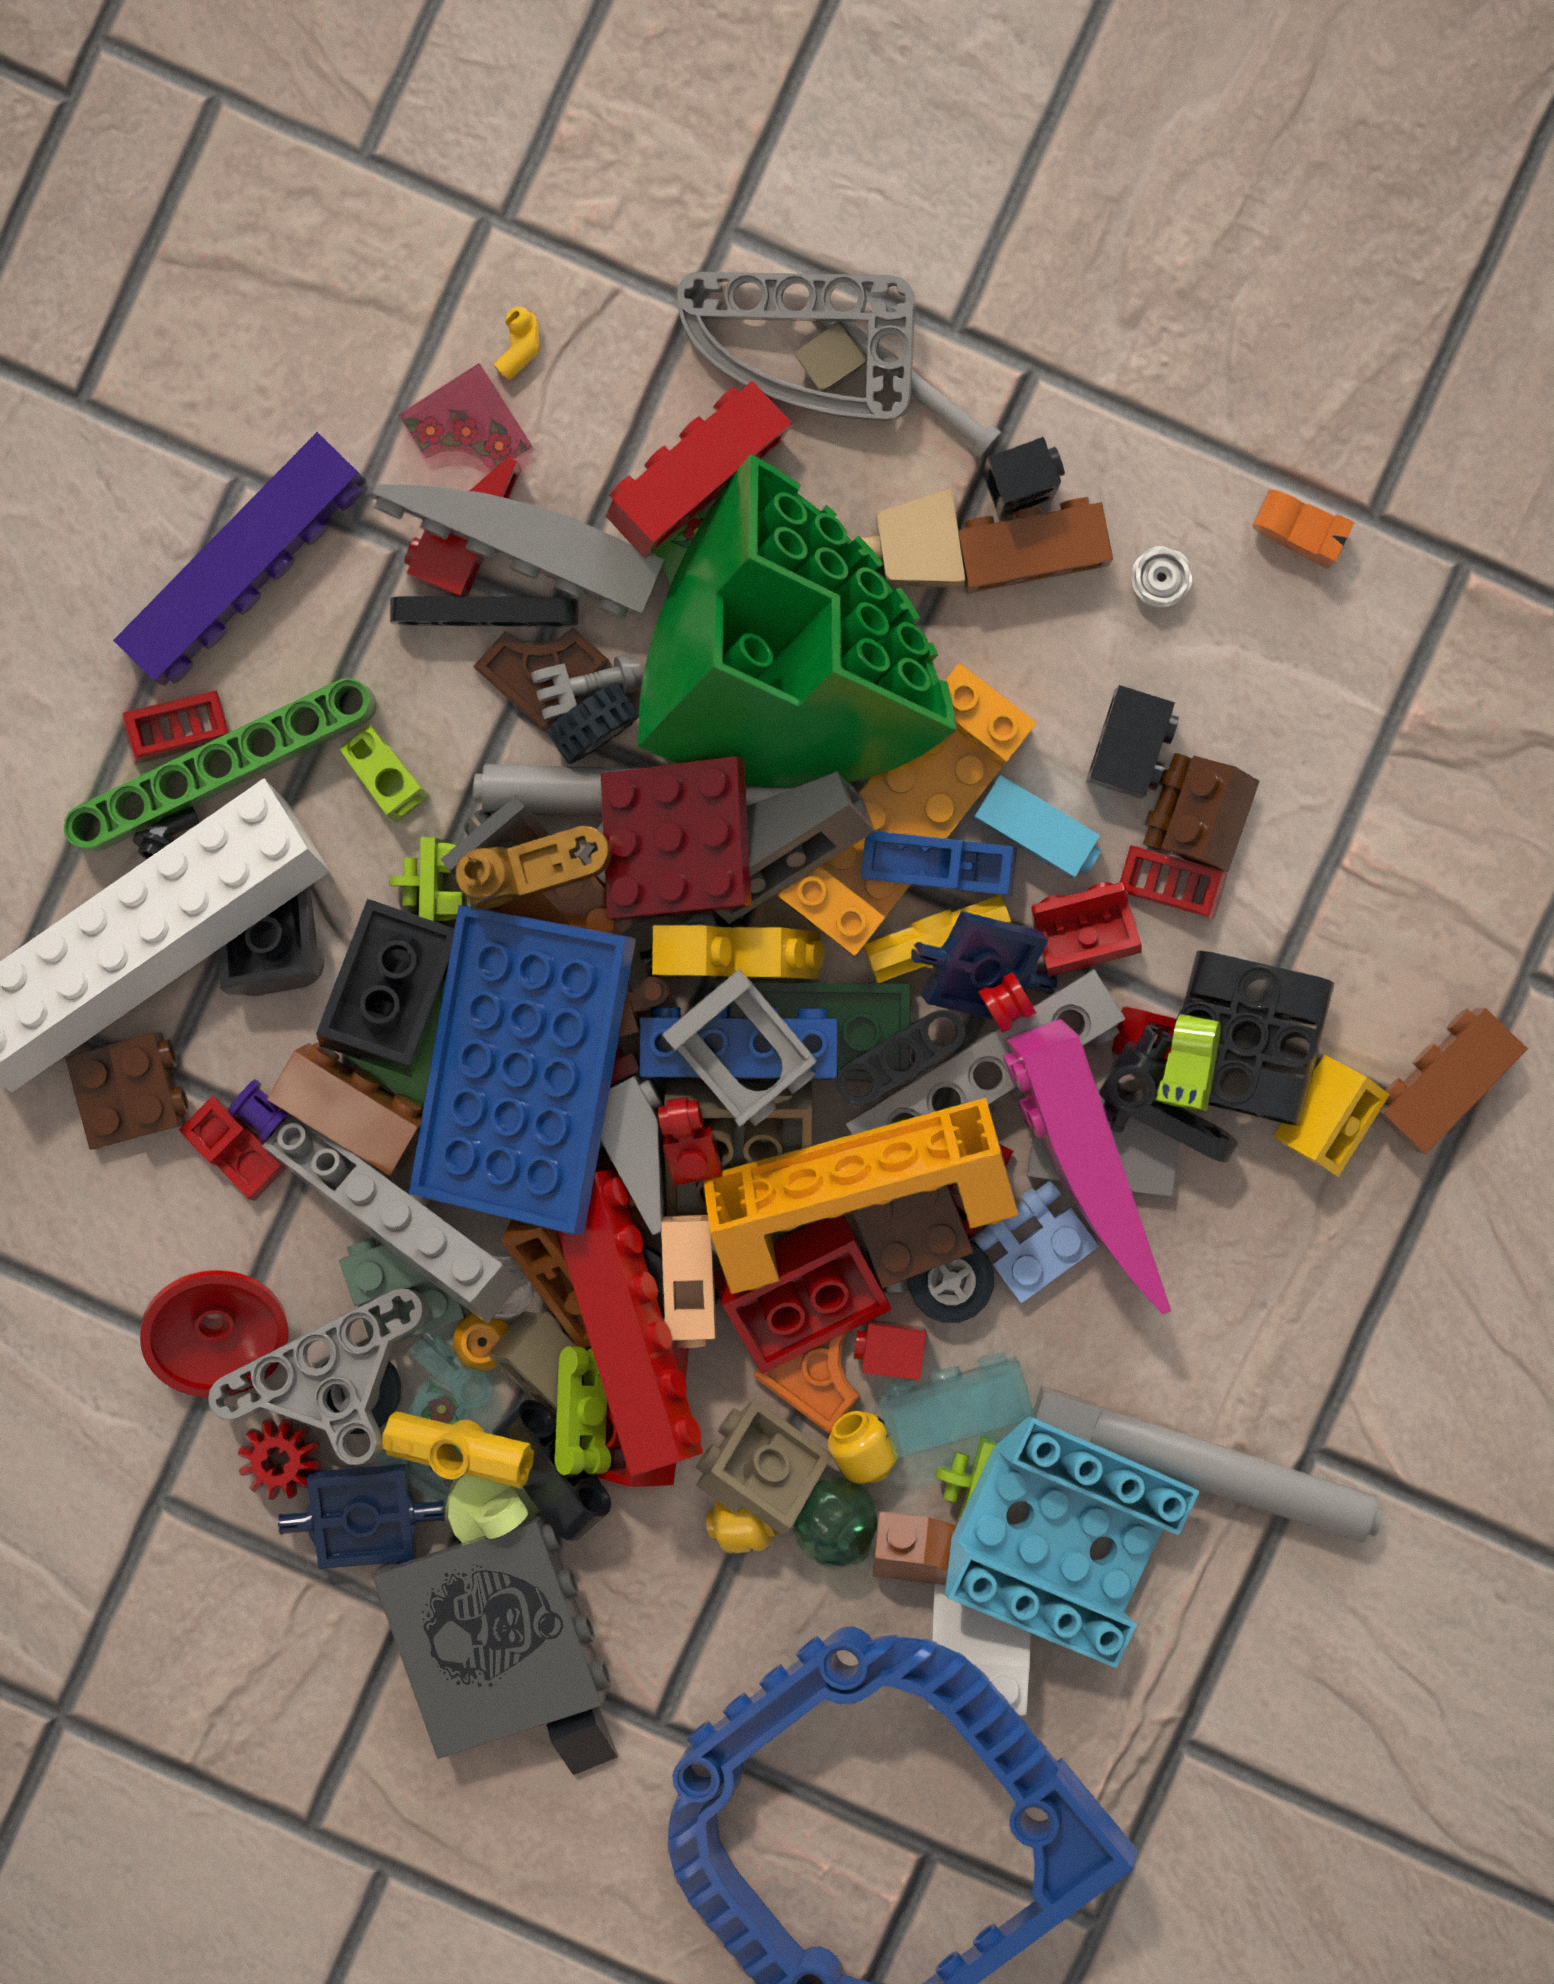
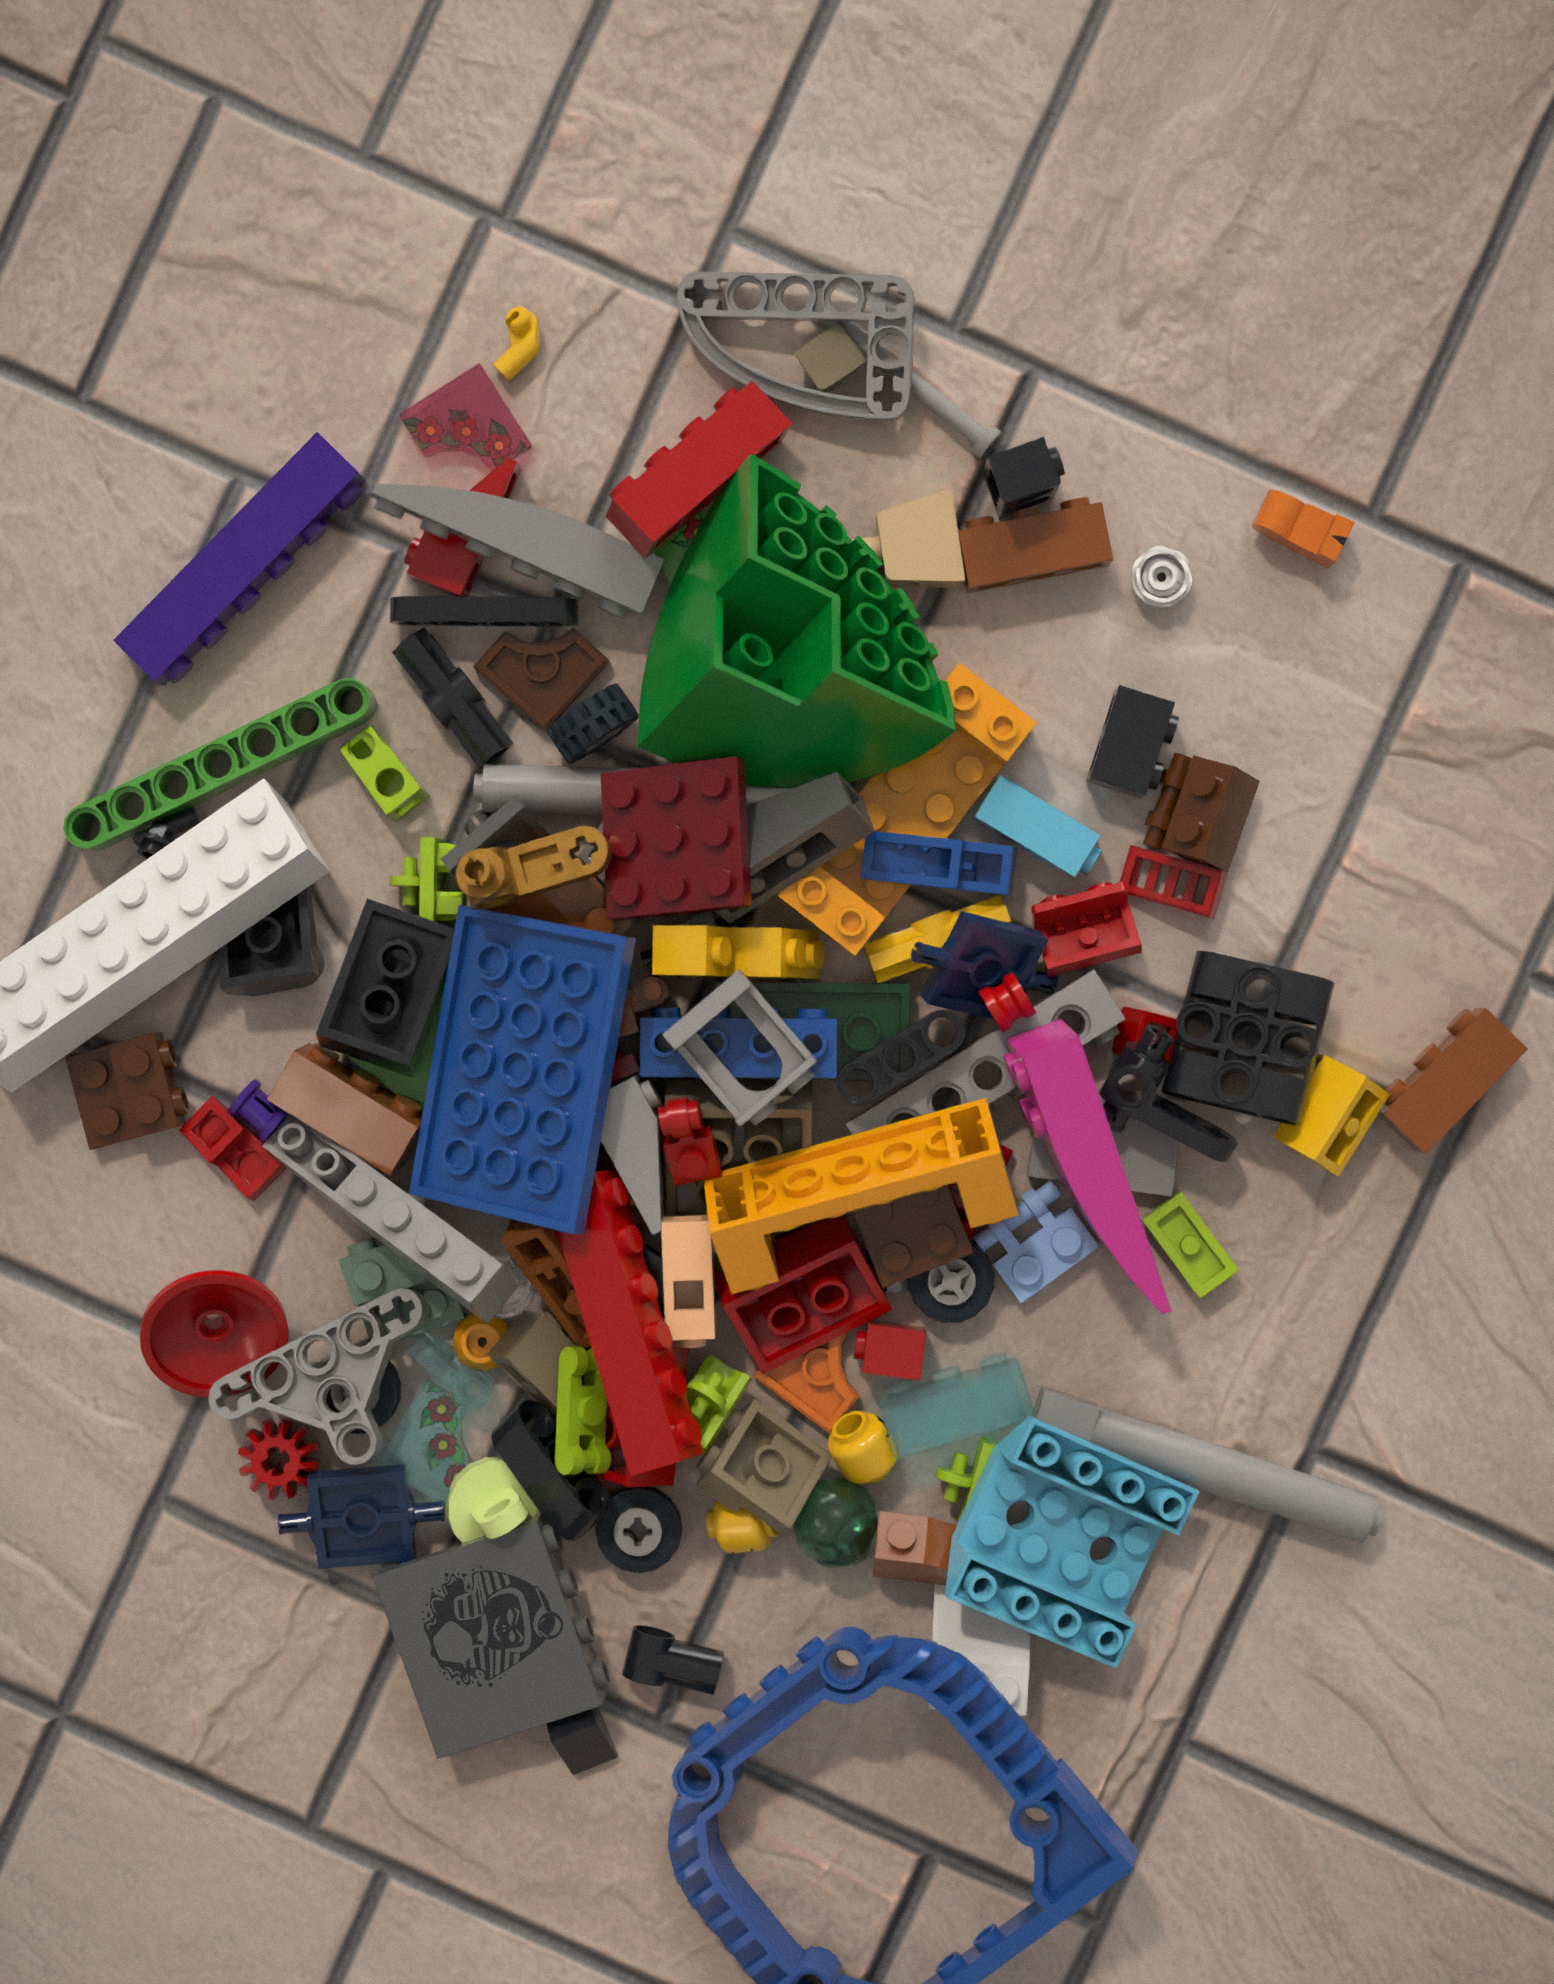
(151, 714): red slope -> none
(452, 697): none -> black piece
(480, 1456): yellow piece -> none
(625, 673): light grey hinge -> none
(639, 1511): none -> black wheel
(659, 1658): none -> black piece
(714, 1396): none -> lime hips
(1189, 1244): none -> lime plate
(1190, 1064): lime leg -> none

